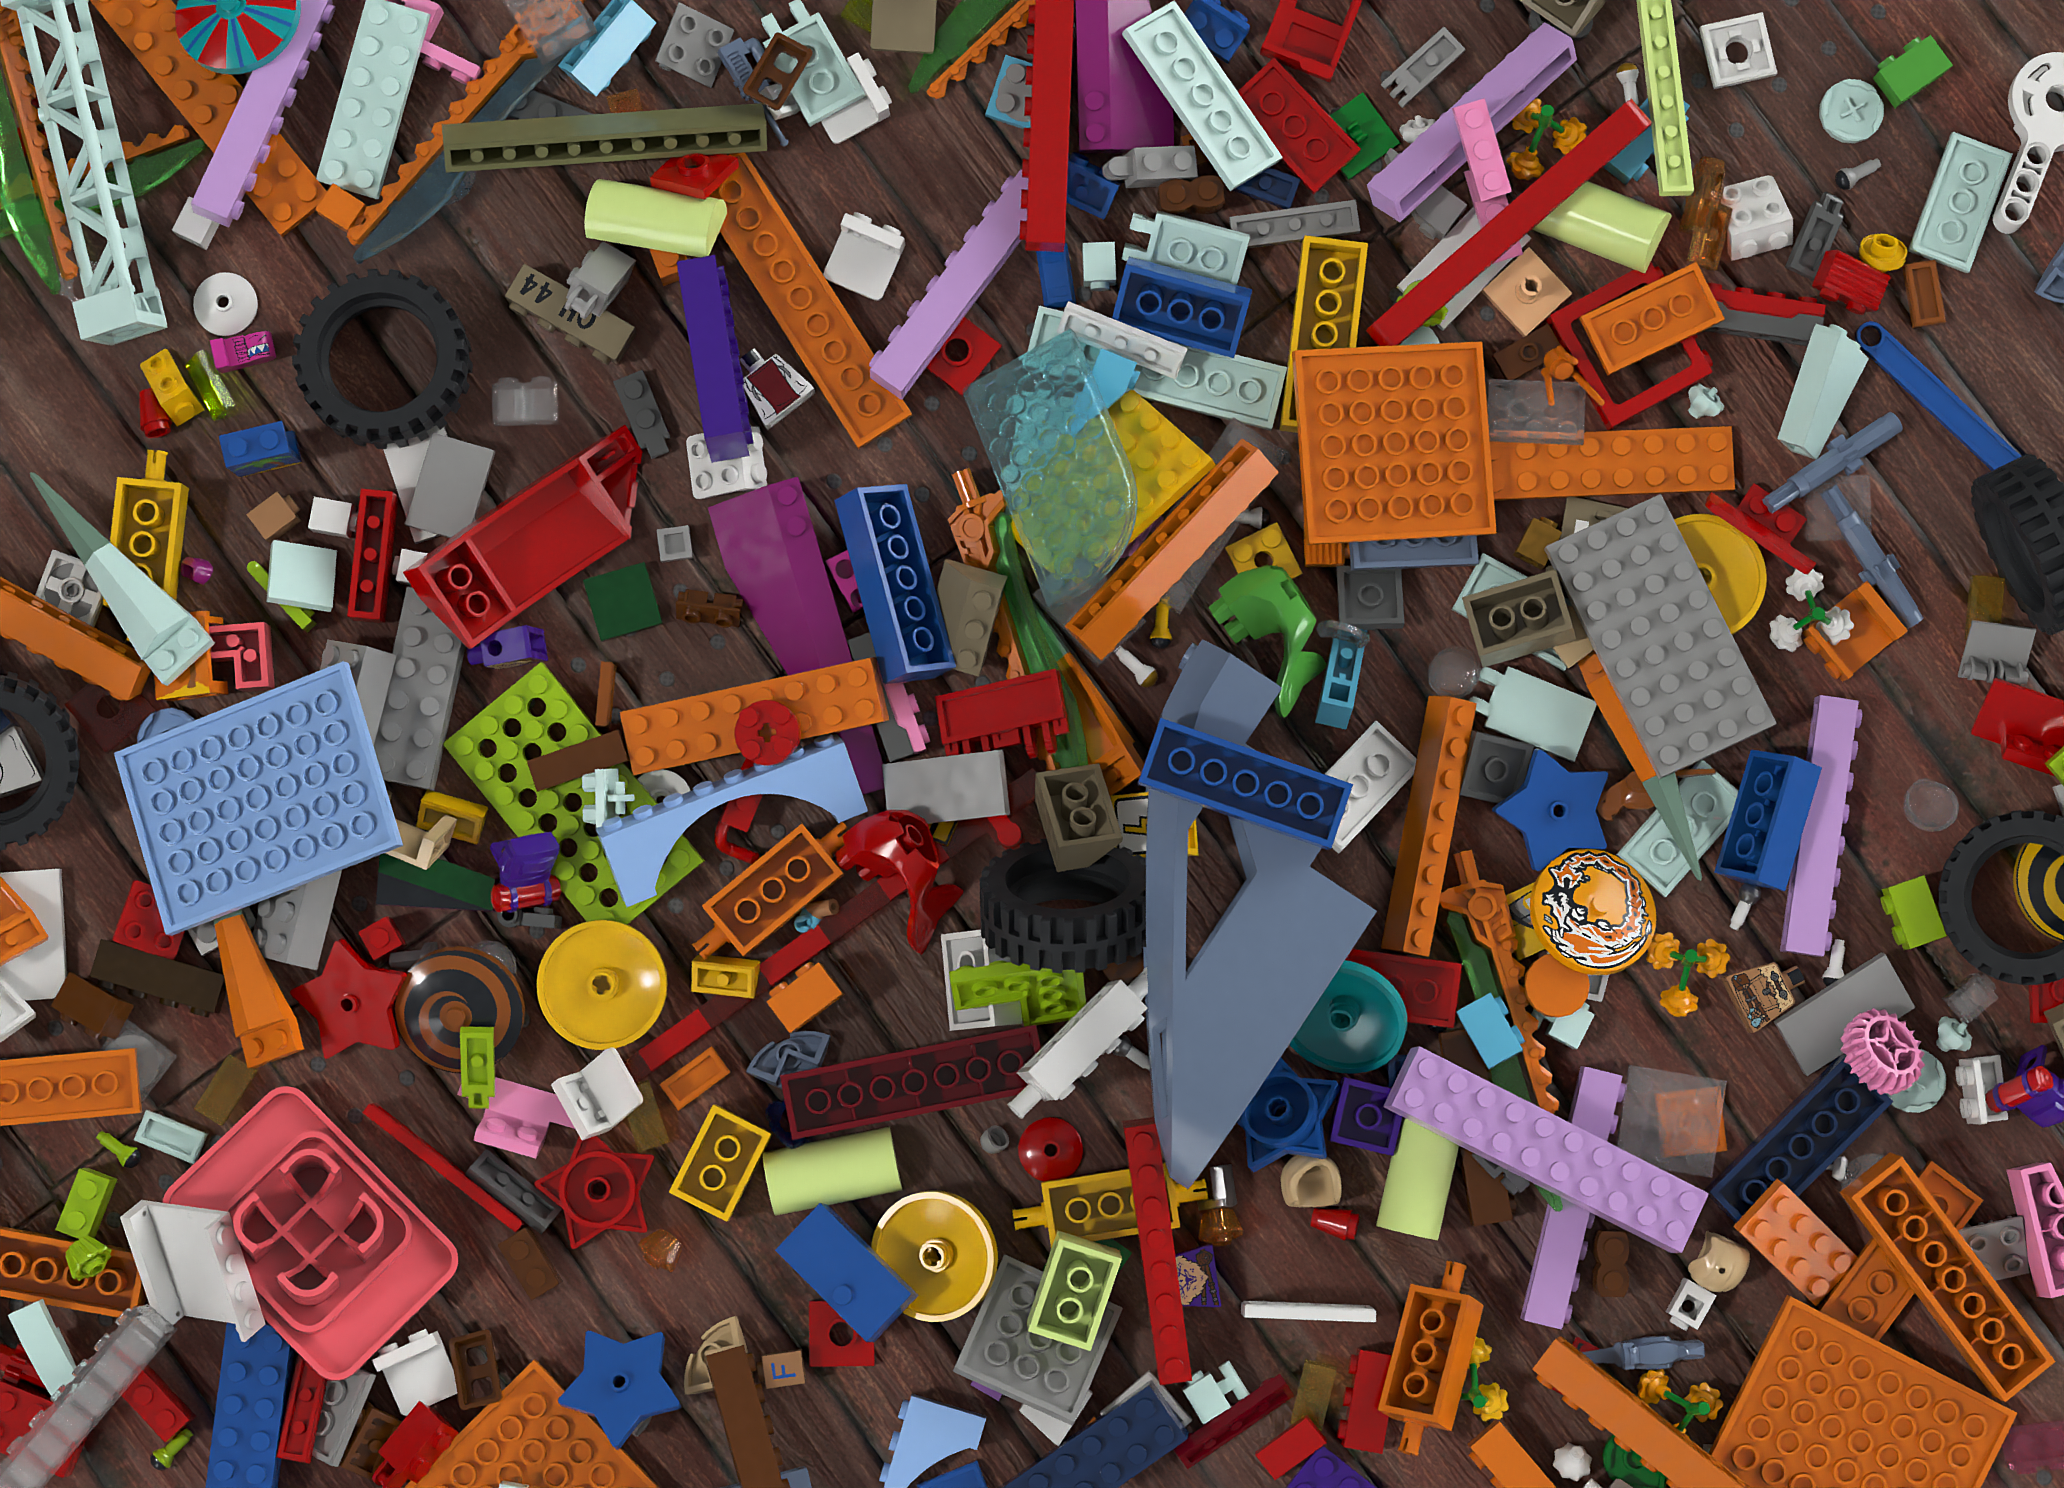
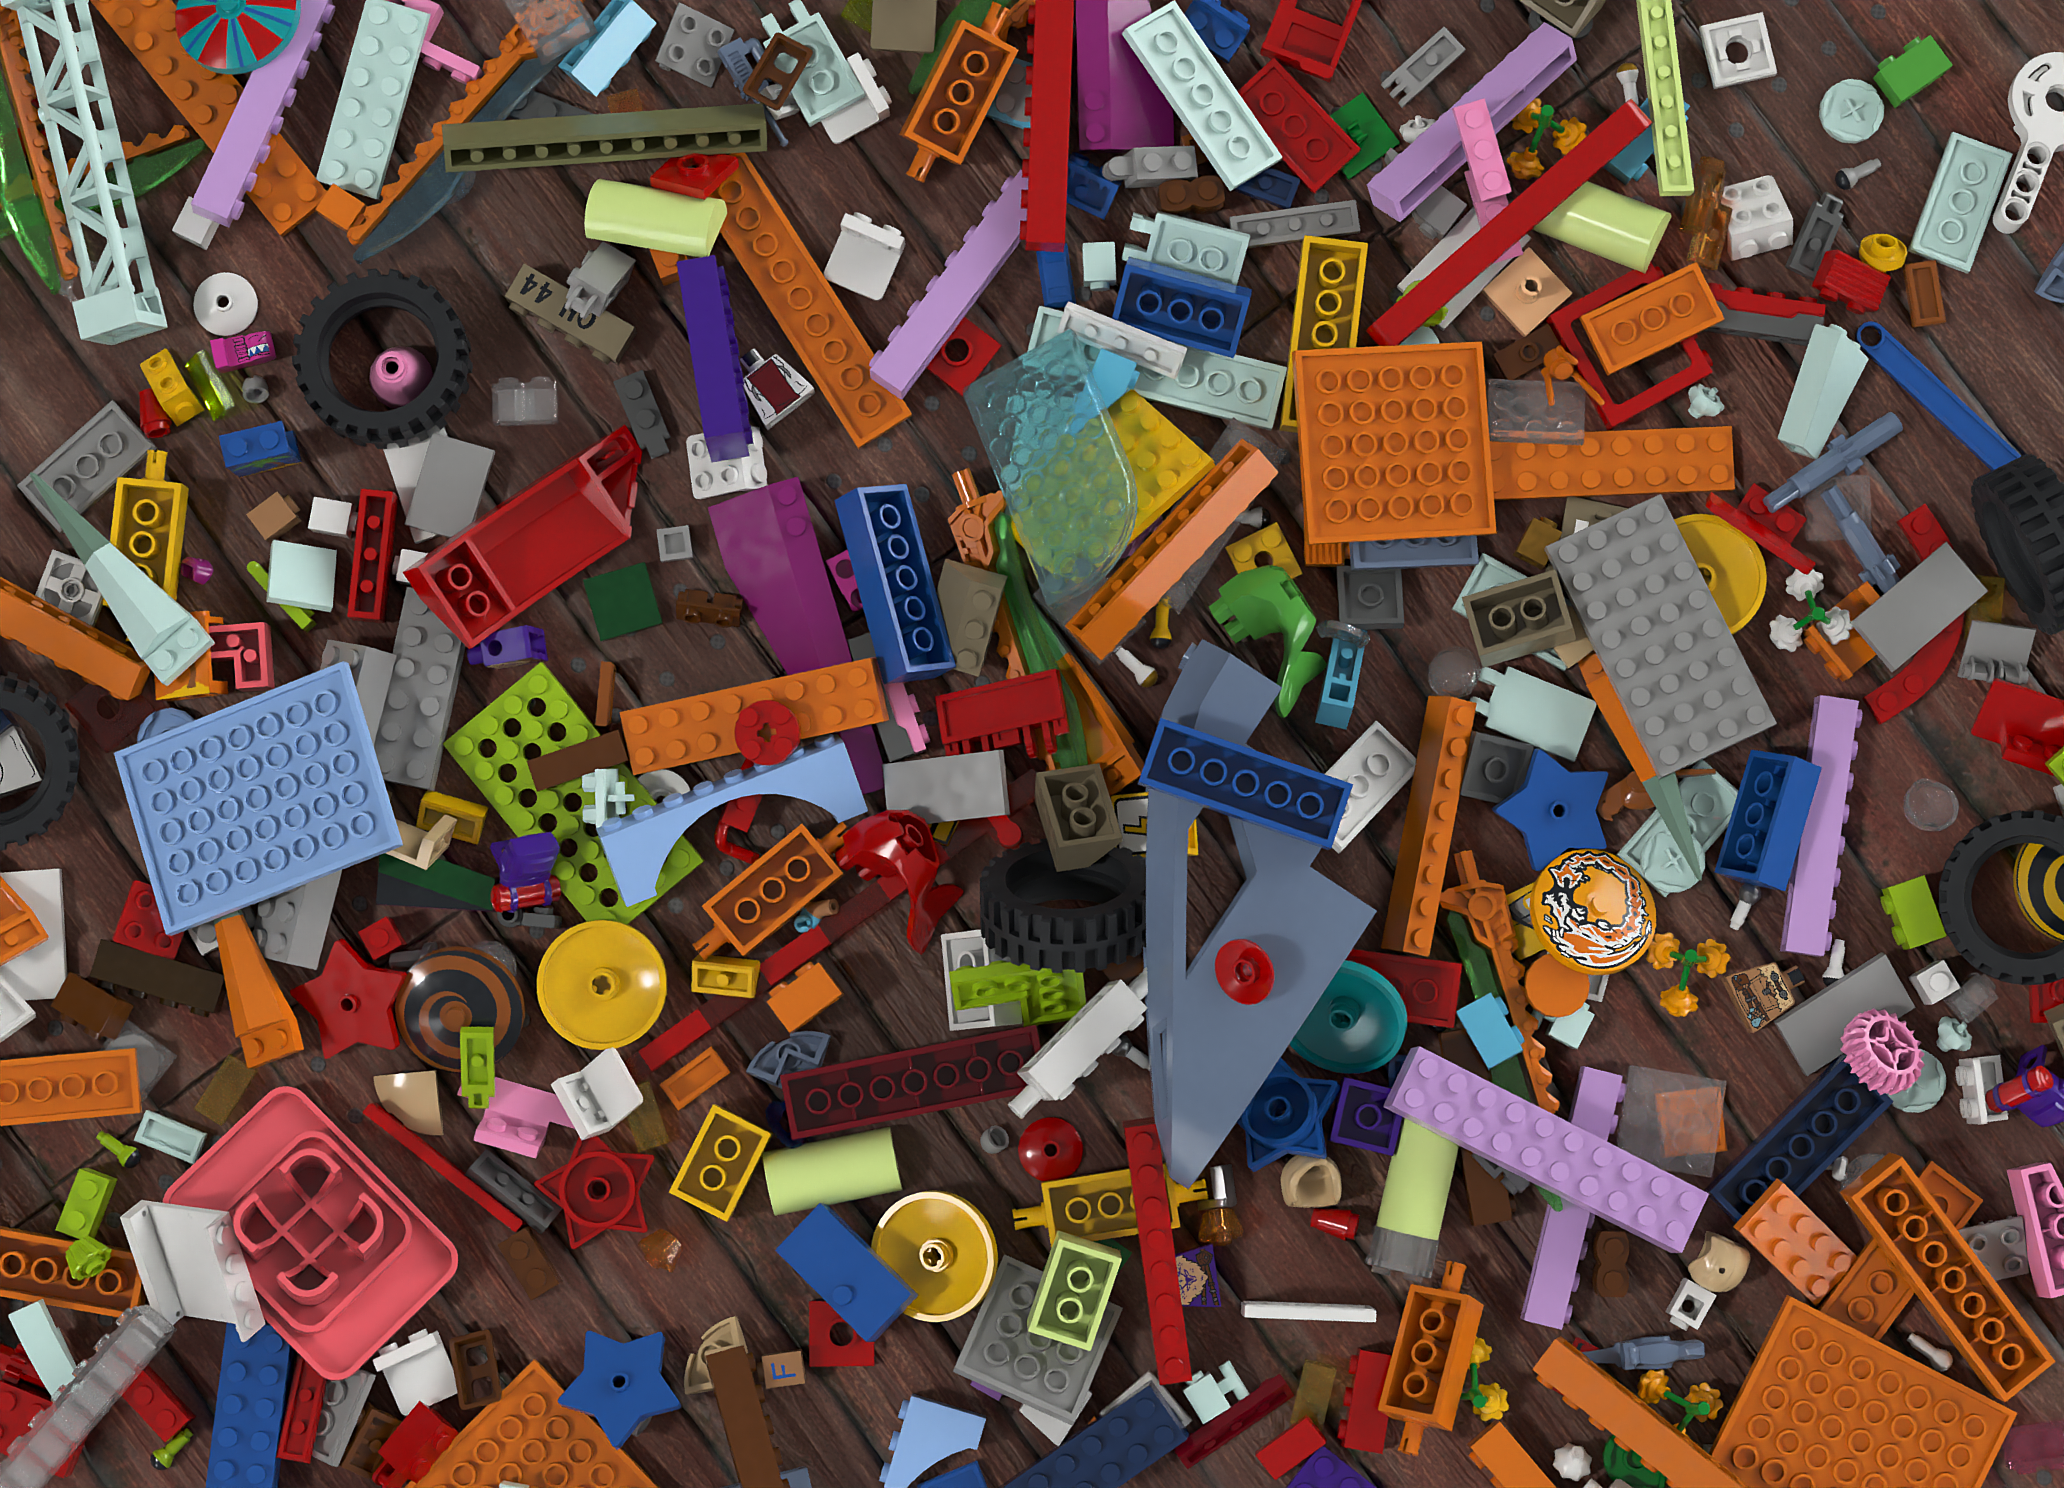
(90, 462): none -> light grey tile
(252, 395): none -> light grey hinge
(407, 383): none -> bright pink cone
(412, 1100): none -> tan brick
(958, 92): none -> orange brick
(1235, 975): none -> red dish
(1401, 1253): none -> clear brick
(1665, 864): none -> light aqua tile
(1918, 607): none -> light grey tile
(1932, 659): none -> red plate
(1934, 982): none -> white brick
(1939, 1358): none -> white piece

